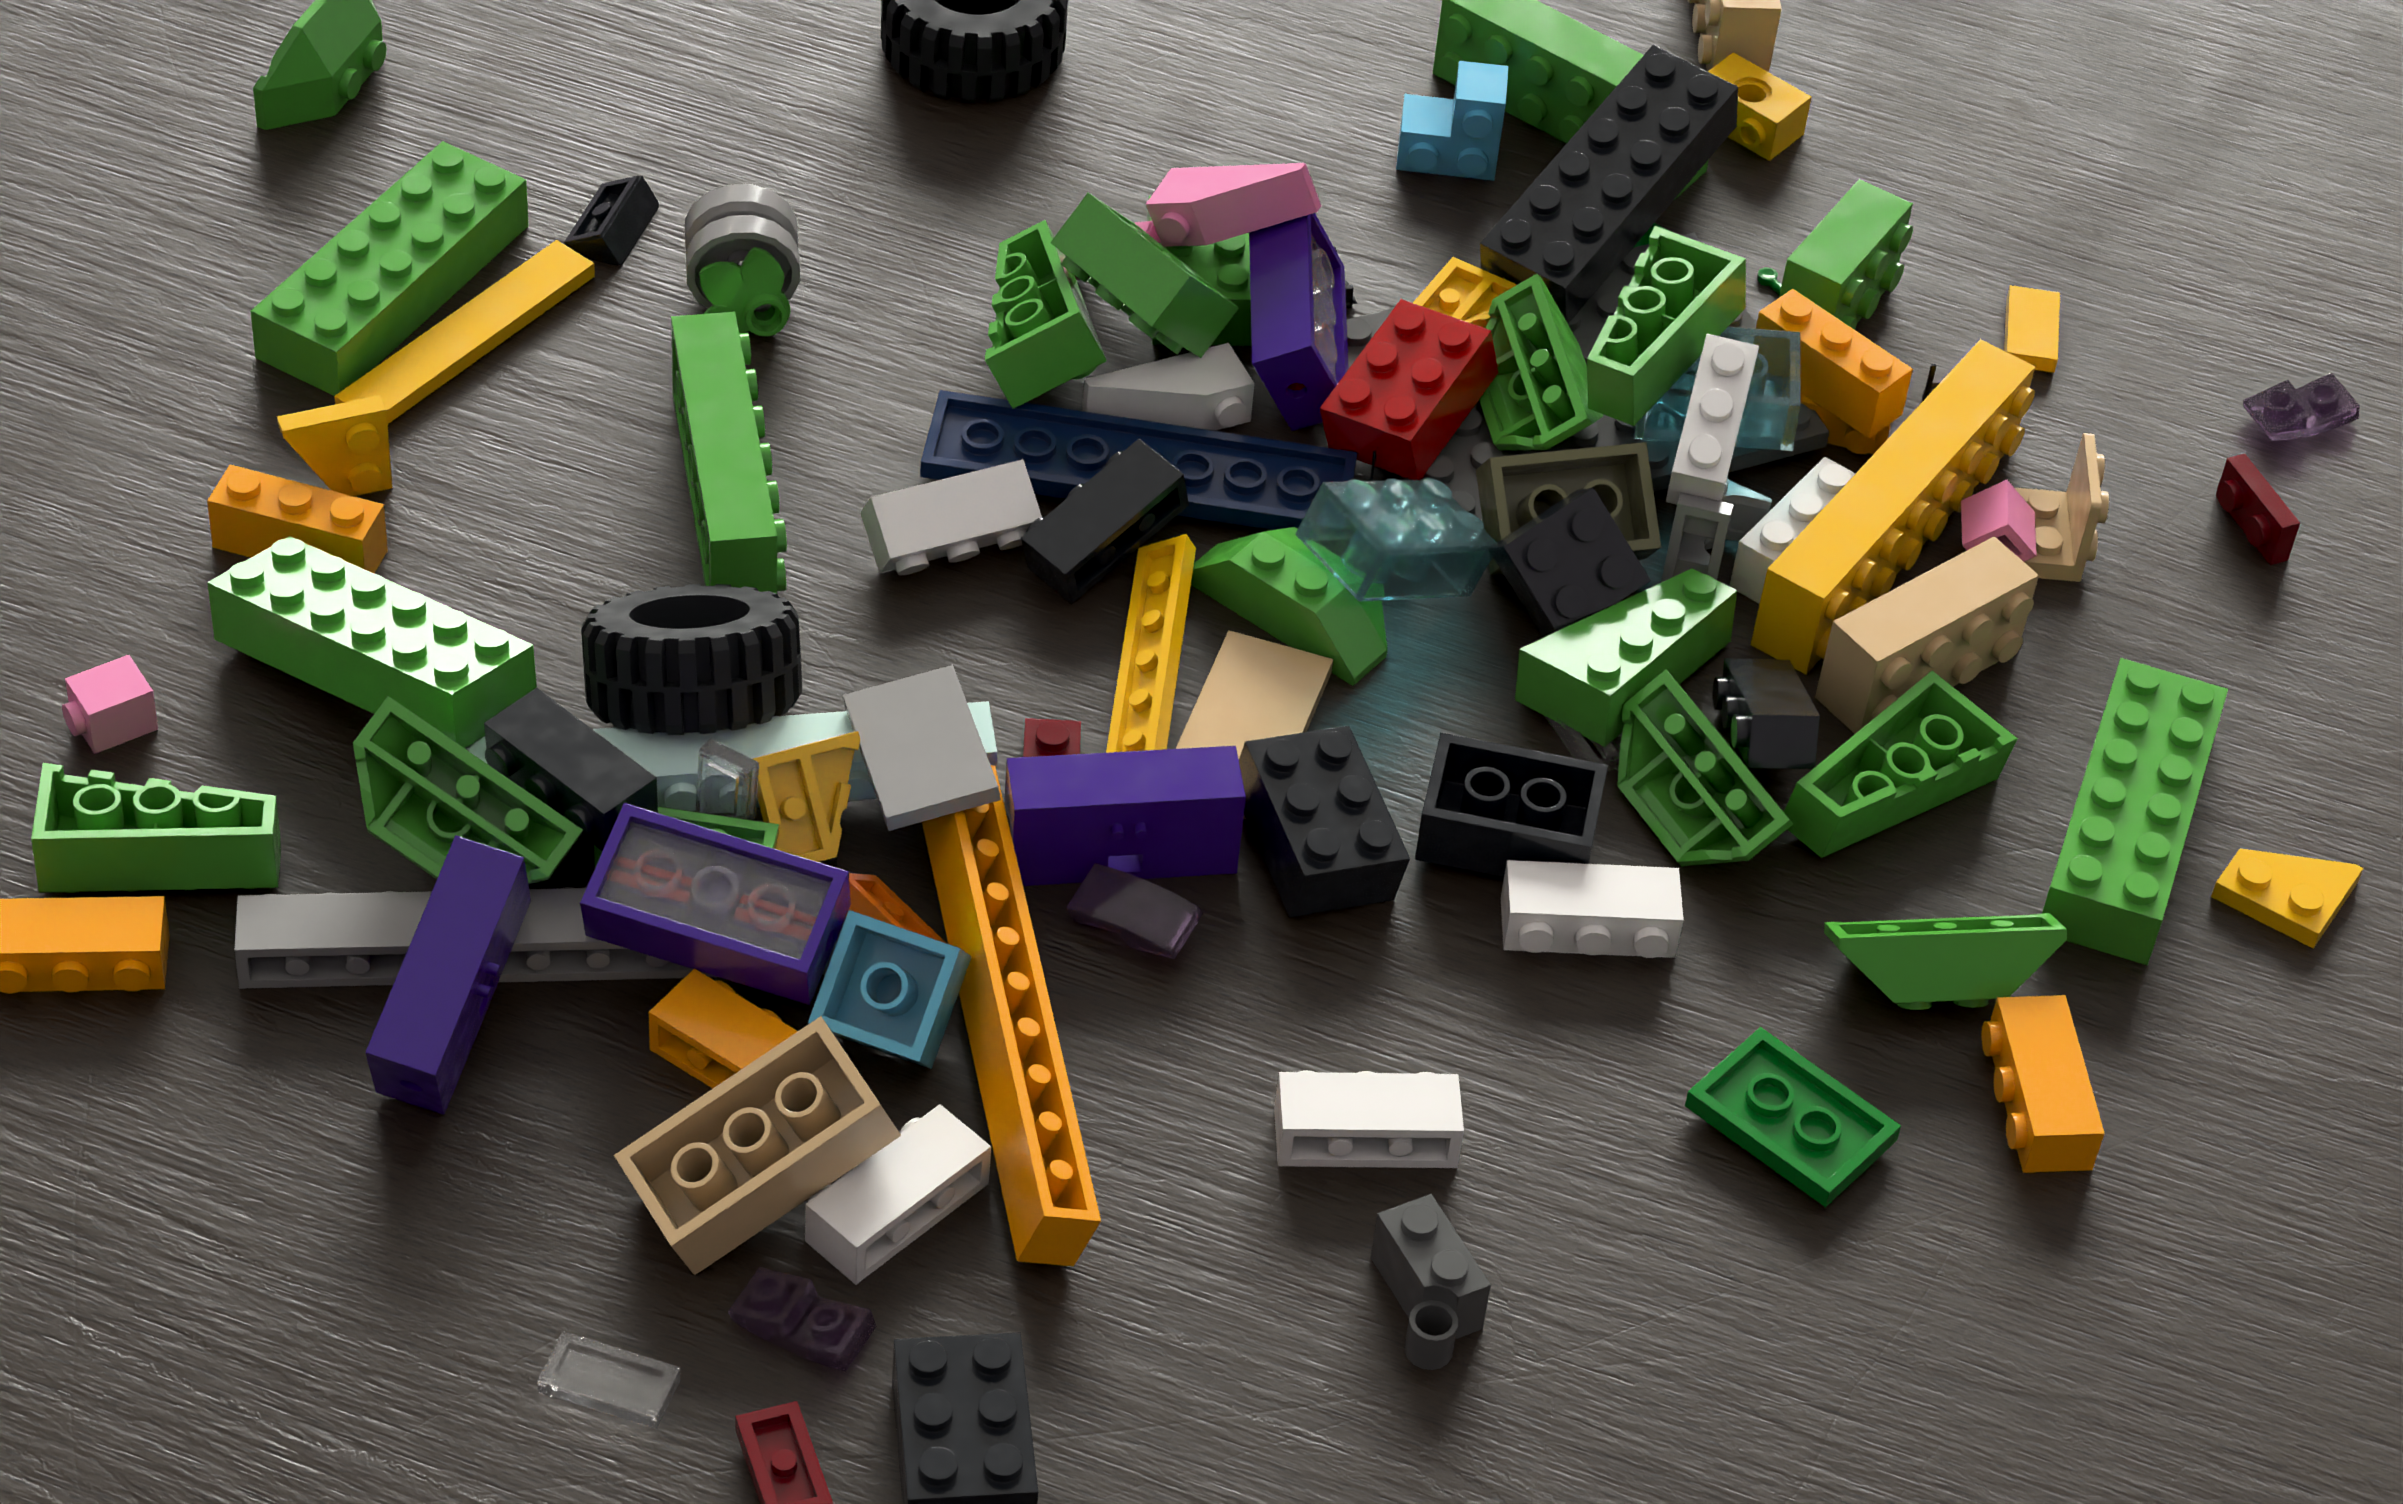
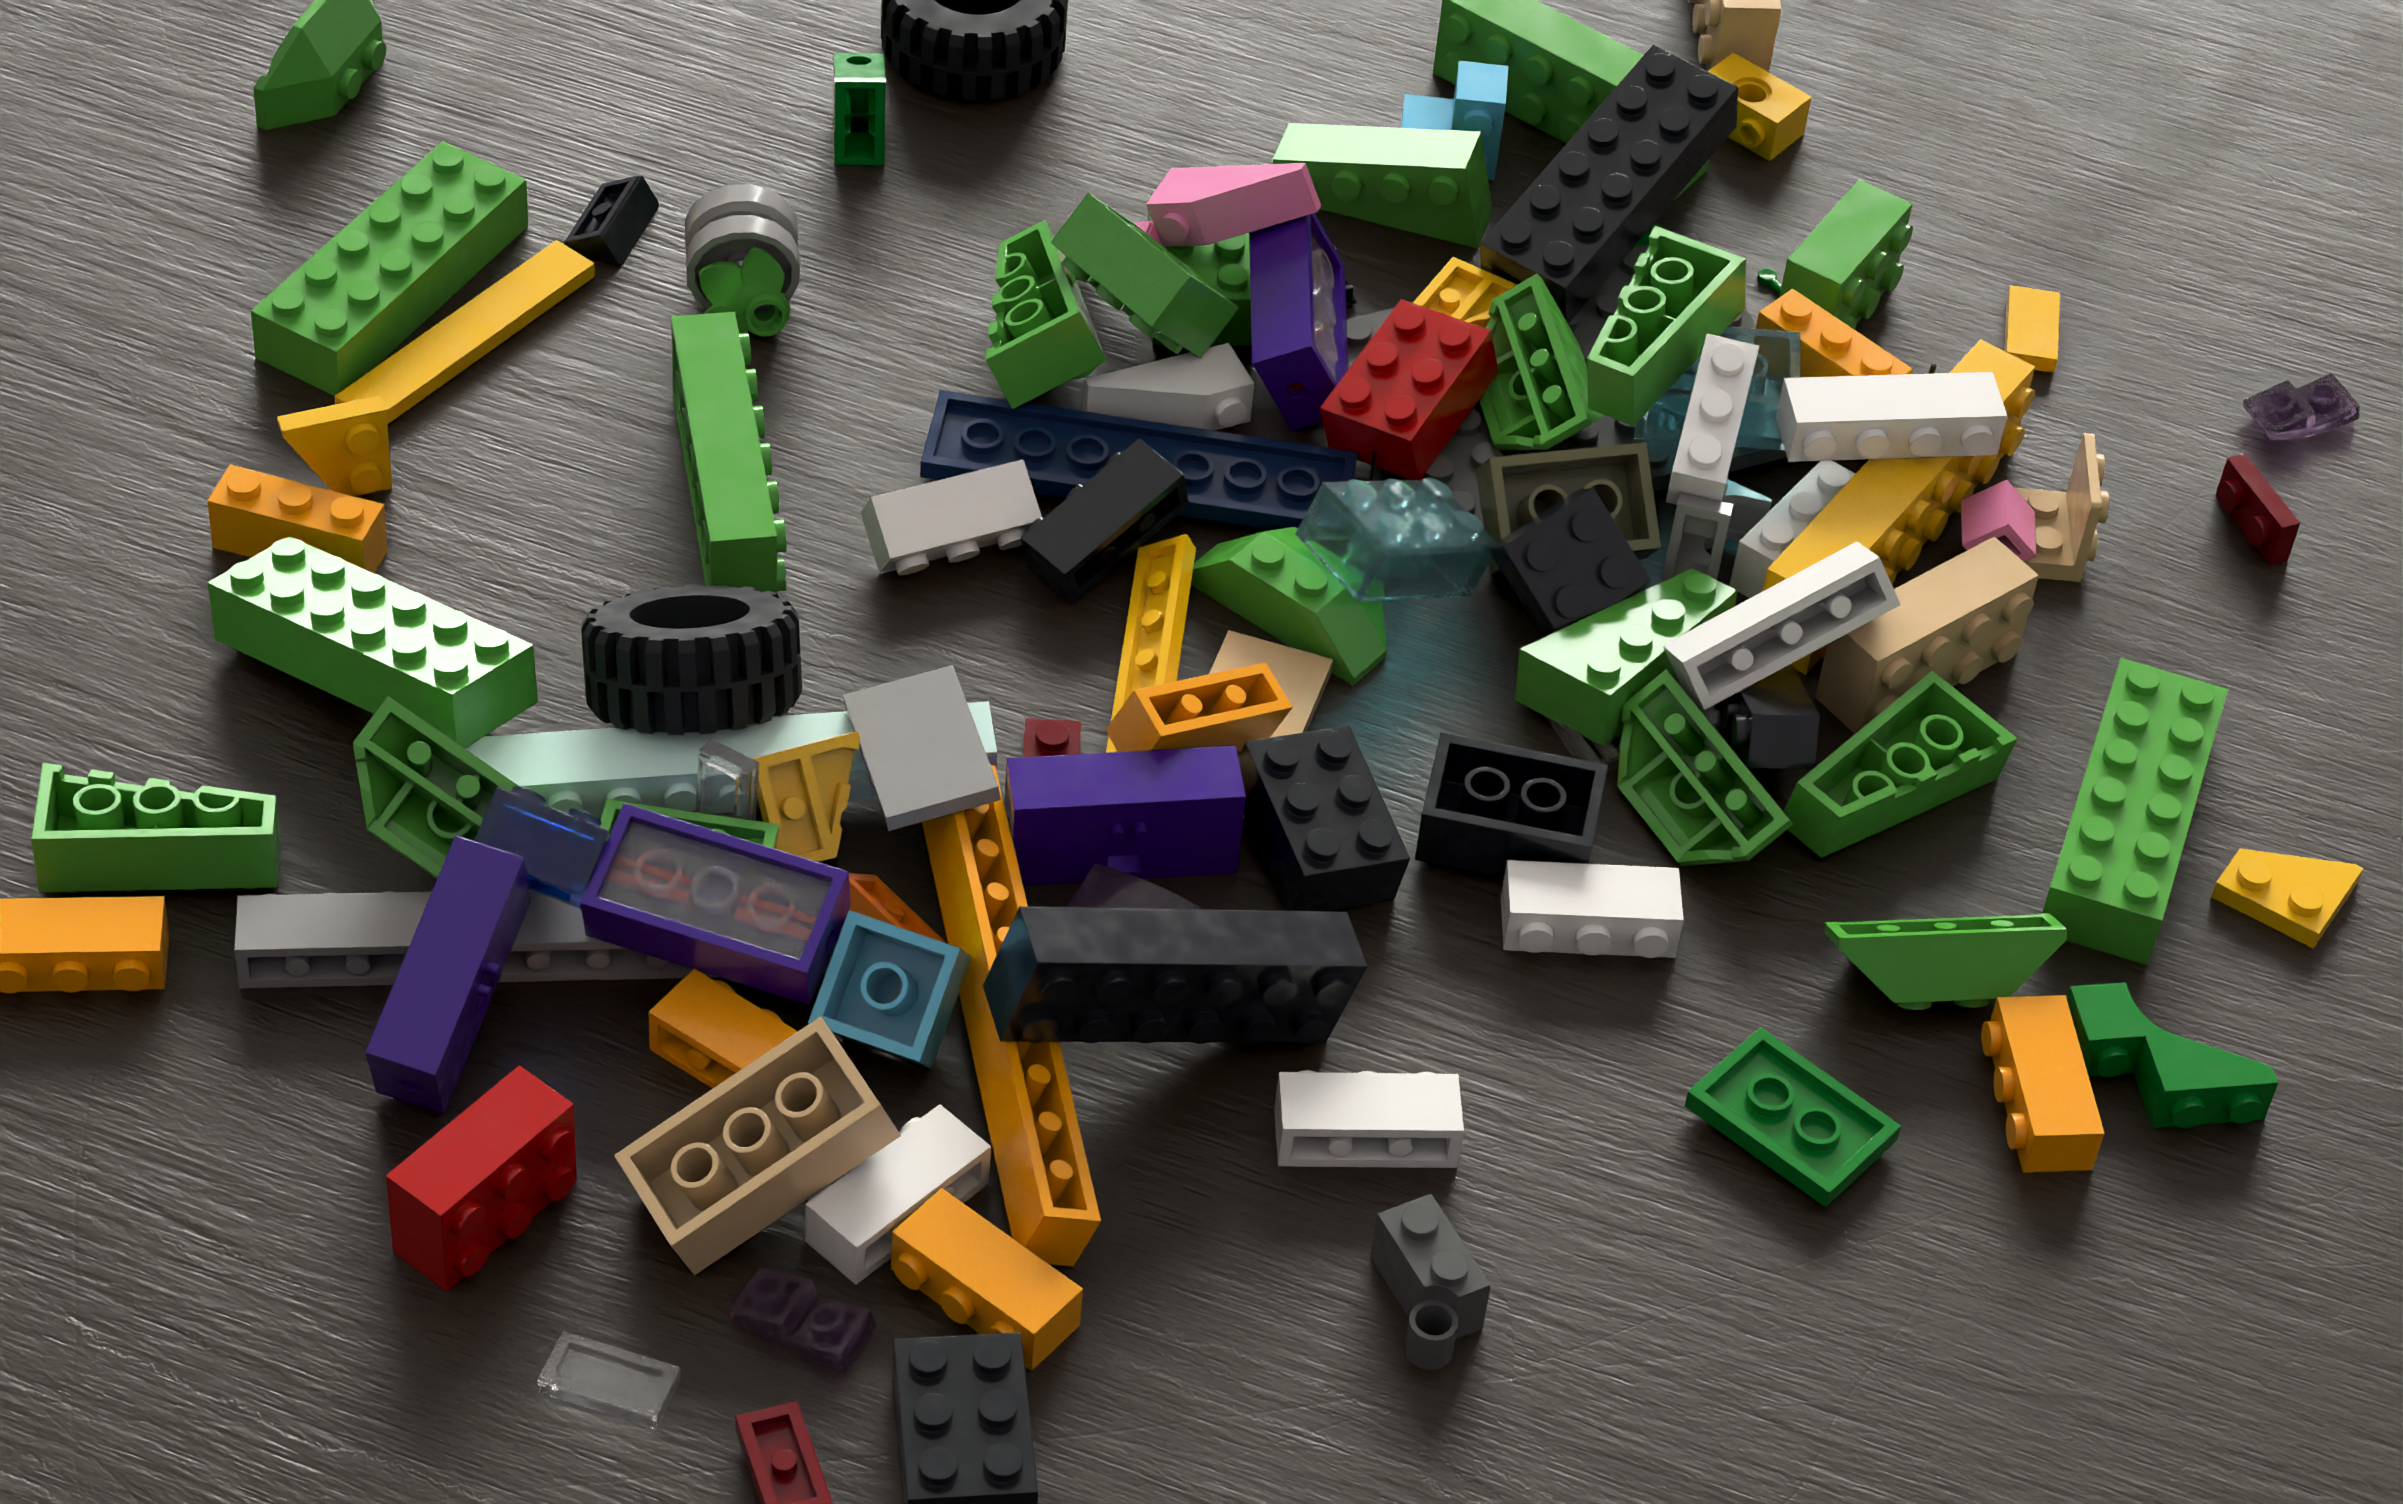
(110, 704): bright pink brick -> none
(482, 1178): none -> red brick
(556, 846): none -> clear blue brick
(567, 765): black brick -> none
(859, 95): none -> green torso
(985, 1276): none -> light orange brick
(1173, 975): none -> black brick
(1202, 712): none -> light orange brick
(1397, 176): none -> bright green wedge
(1781, 625): none -> white brick
(1890, 416): none -> white brick
(2176, 1077): none -> green arch

